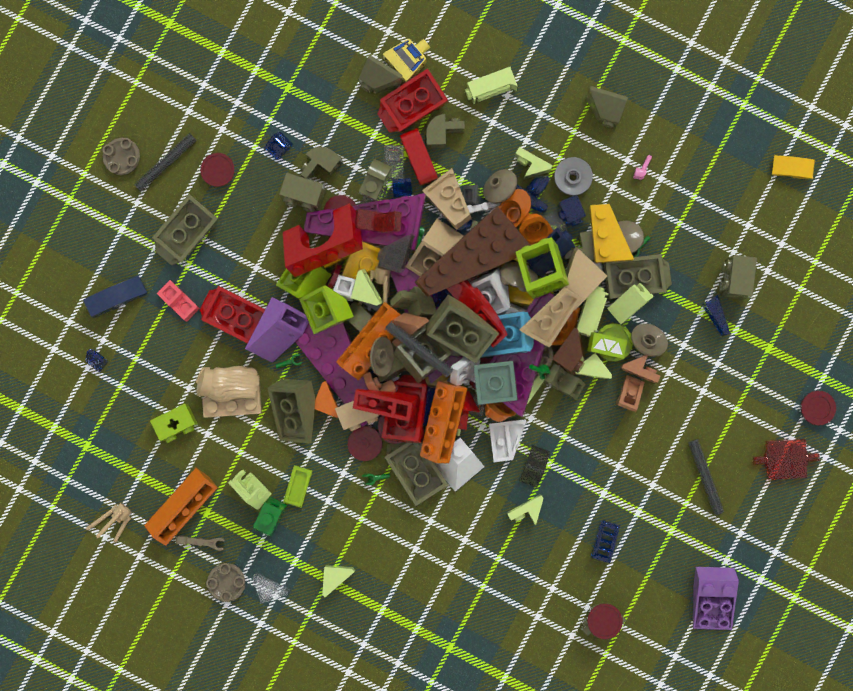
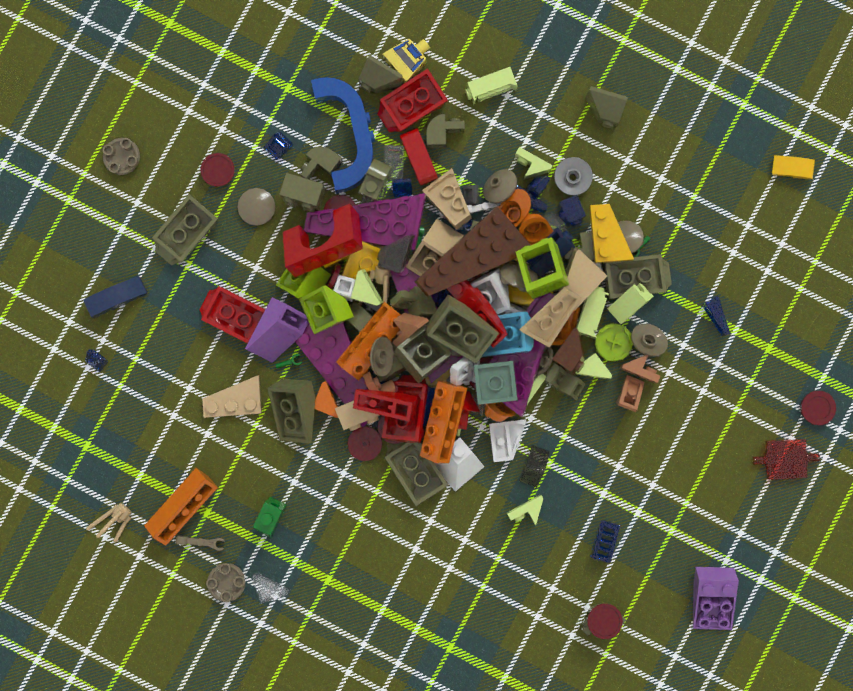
(158, 168): dark grey axle -> none
(163, 423): lime brick -> none
(178, 300): coral slope -> none
(227, 383): tan hair -> none
(250, 489): yellowish green hinge -> none
(256, 206): none -> dark tan dish
(297, 486): lime tile -> none
(334, 577): yellowish green slope -> none
(338, 90): none -> blue arch
(372, 478): green hand -> none
(378, 221): clear red bracket -> none
(430, 358): dark grey axle -> none
(541, 370): green hand -> none
(607, 345): lime tile -> none
(640, 173): bright pink hand -> none
(715, 501): dark grey axle -> none
(738, 277): olive brick -> none

